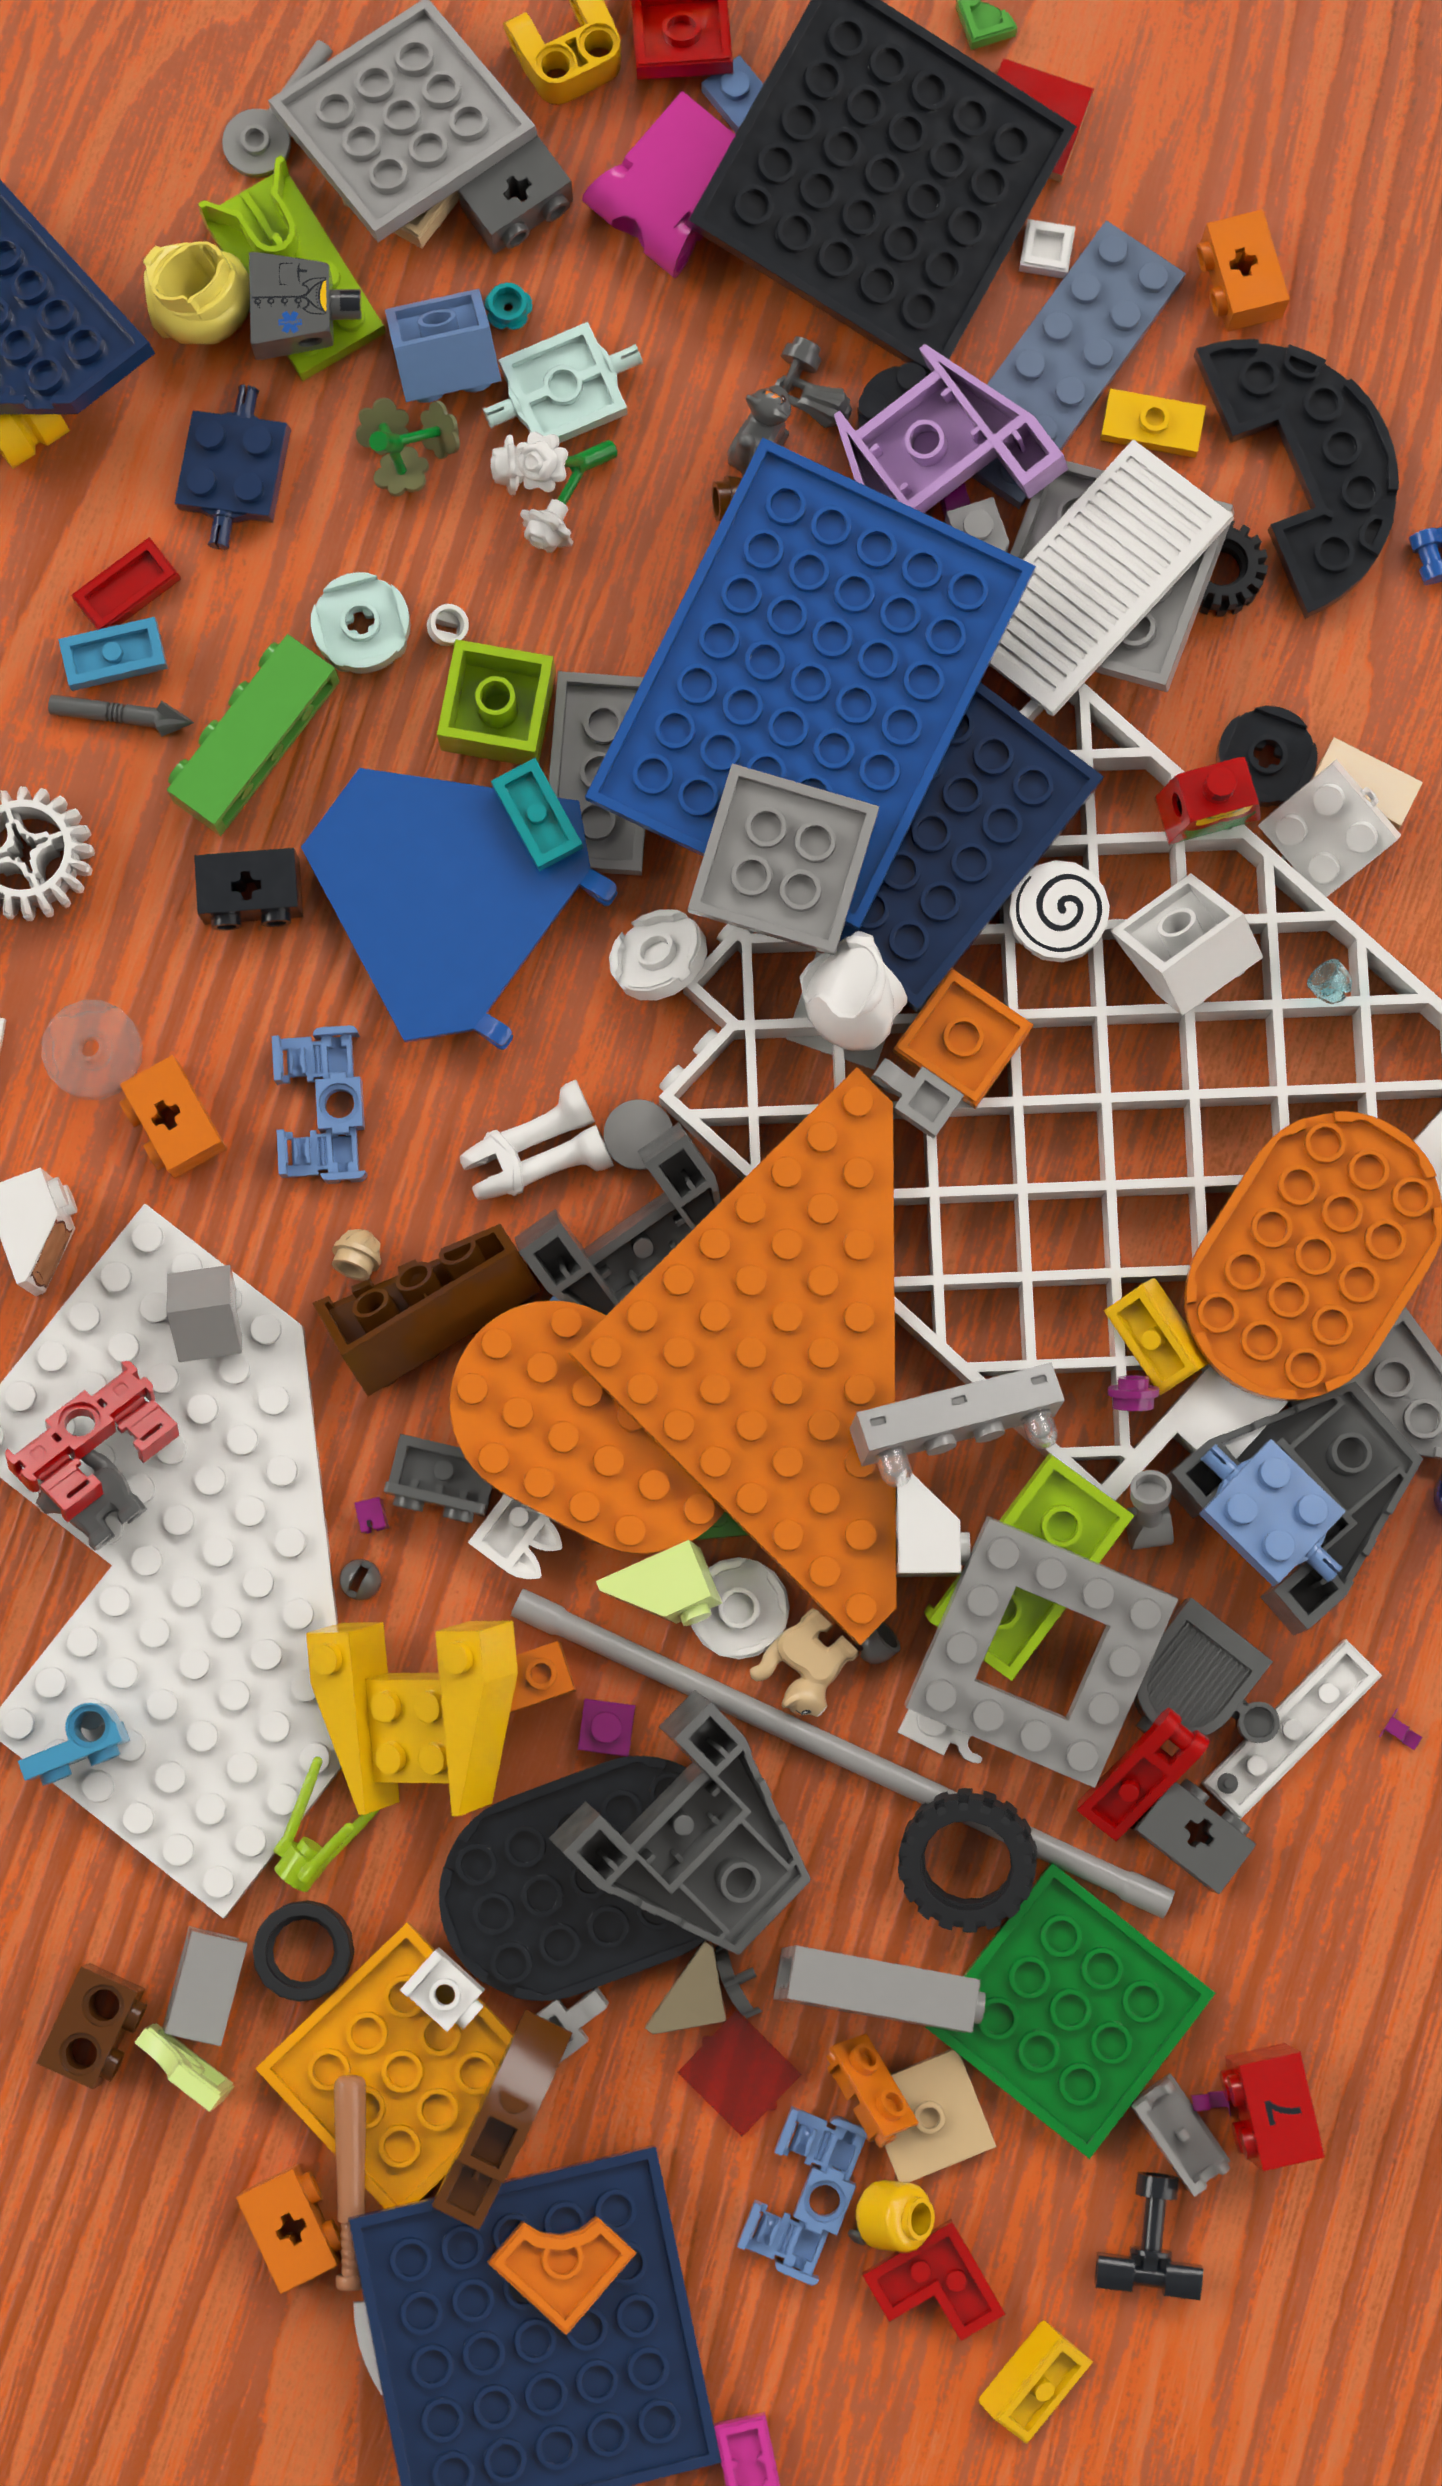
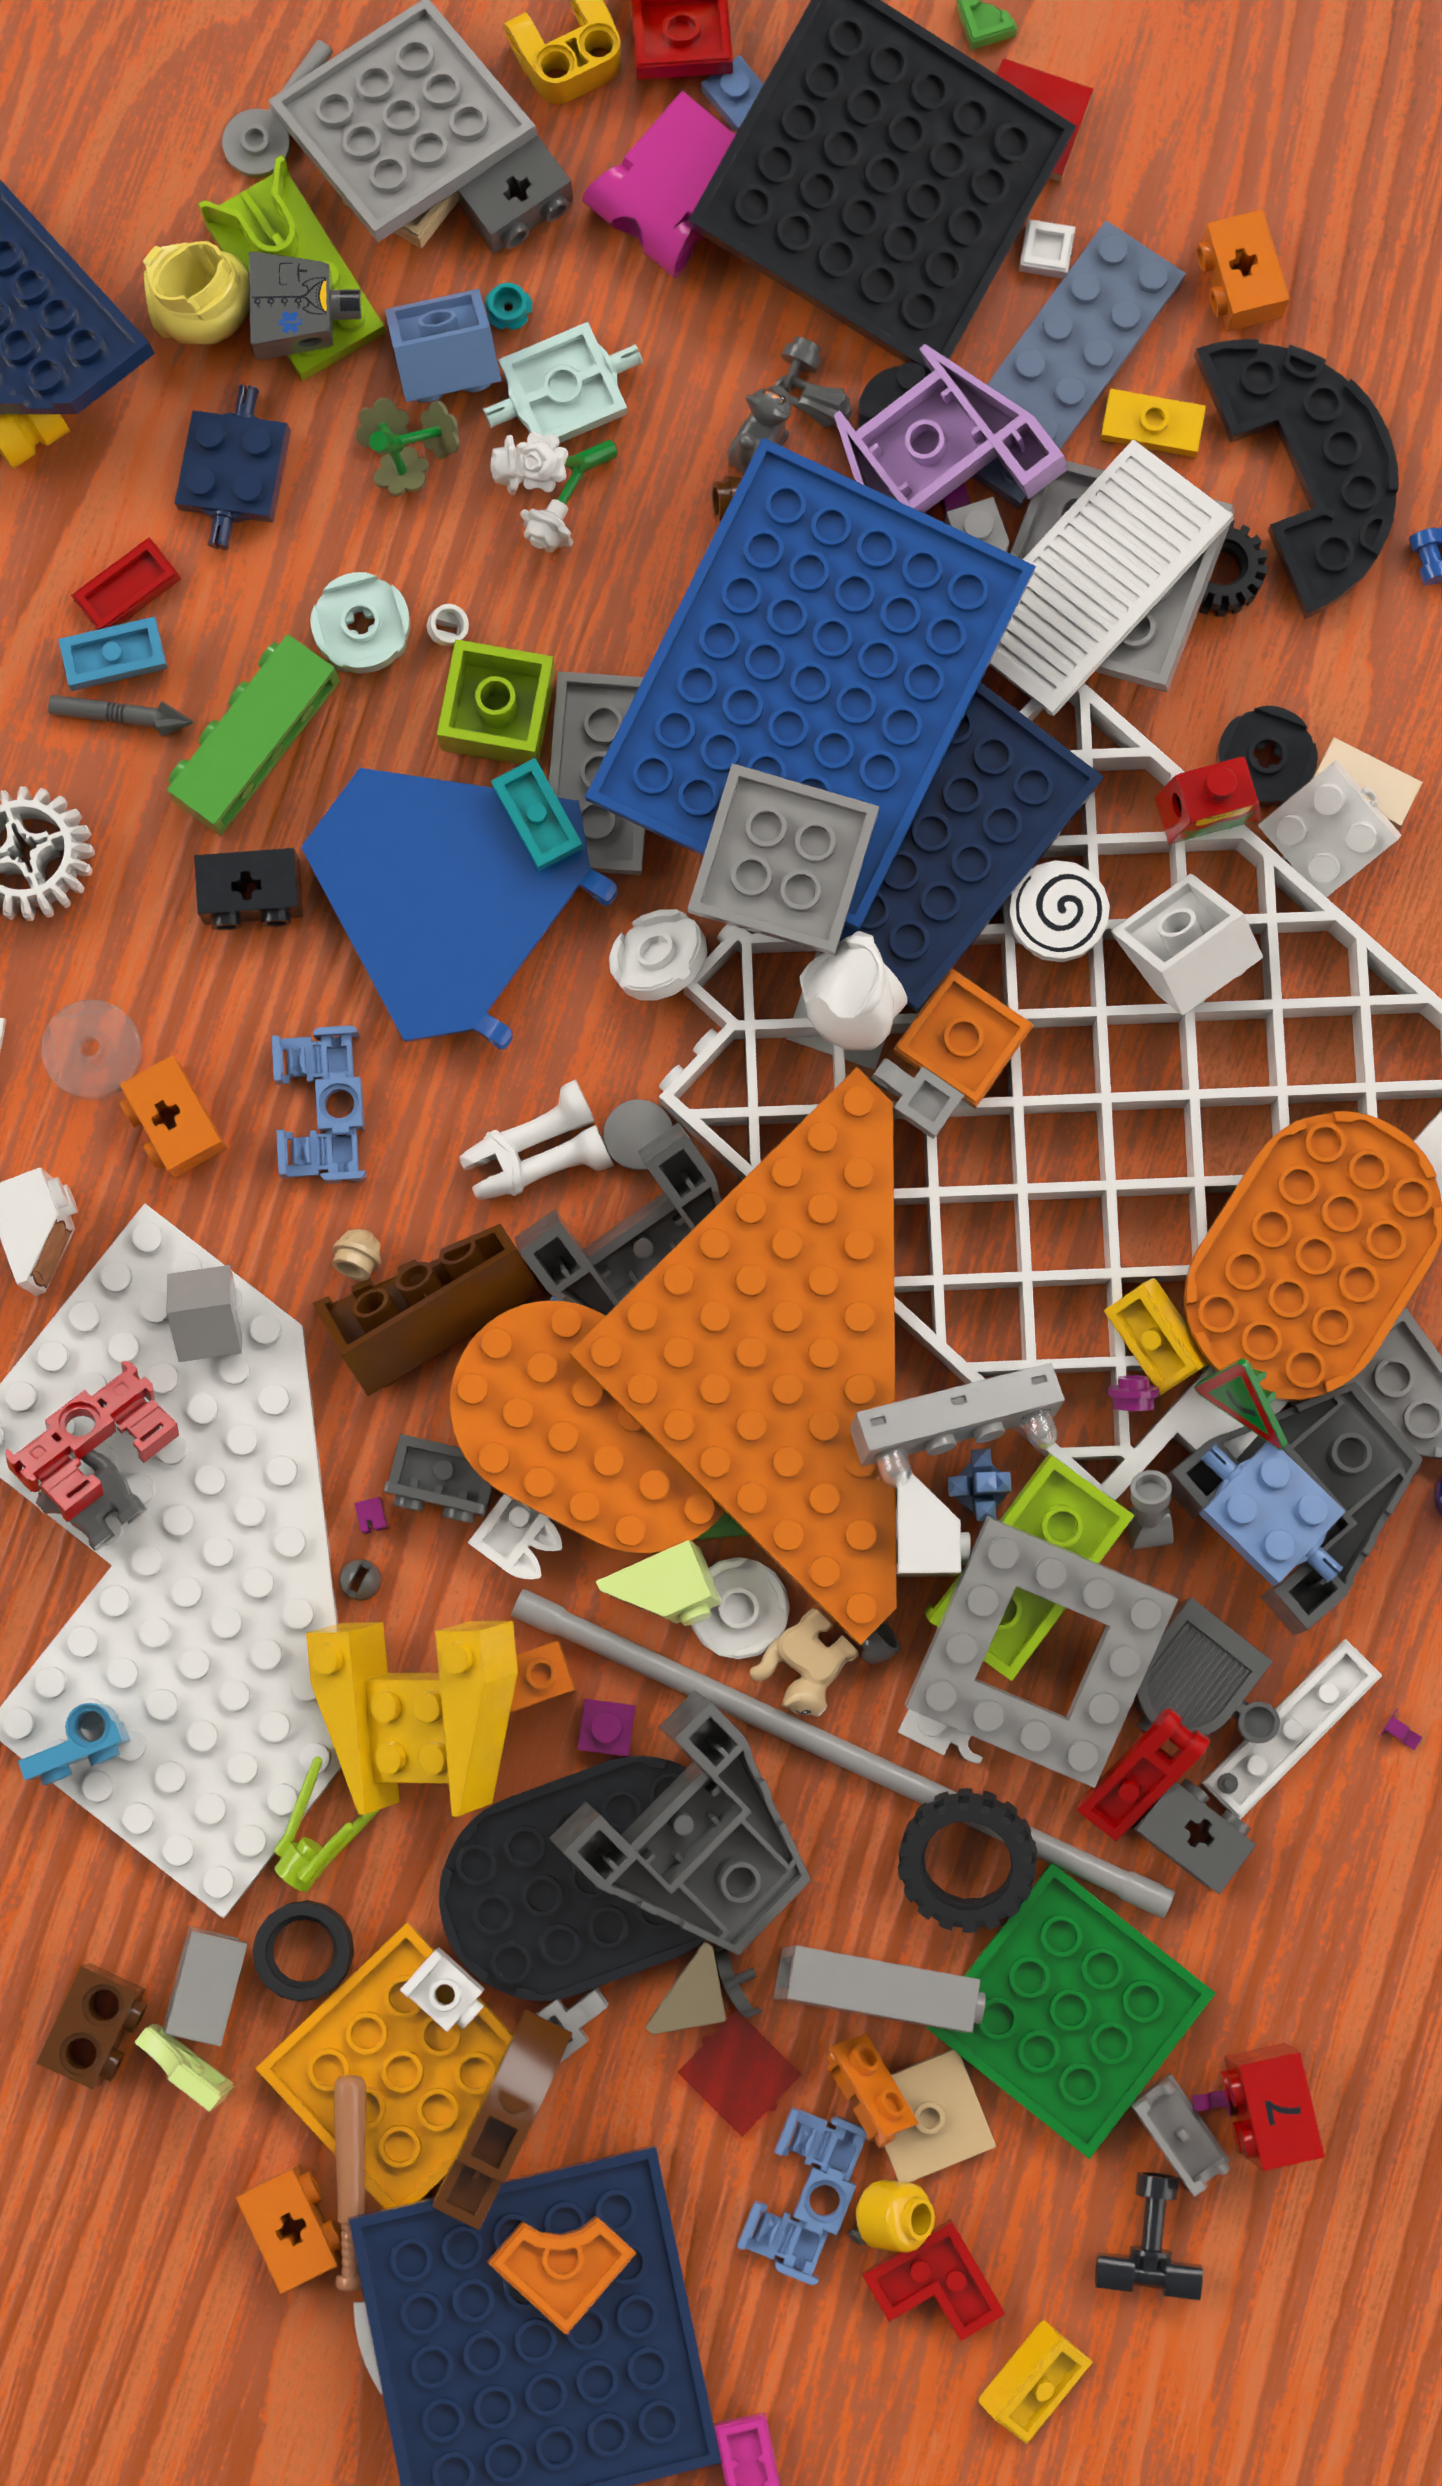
(980, 1485): none -> medium blue rock
(1240, 1395): none -> piece
(1330, 981): clear light blue hinge -> none

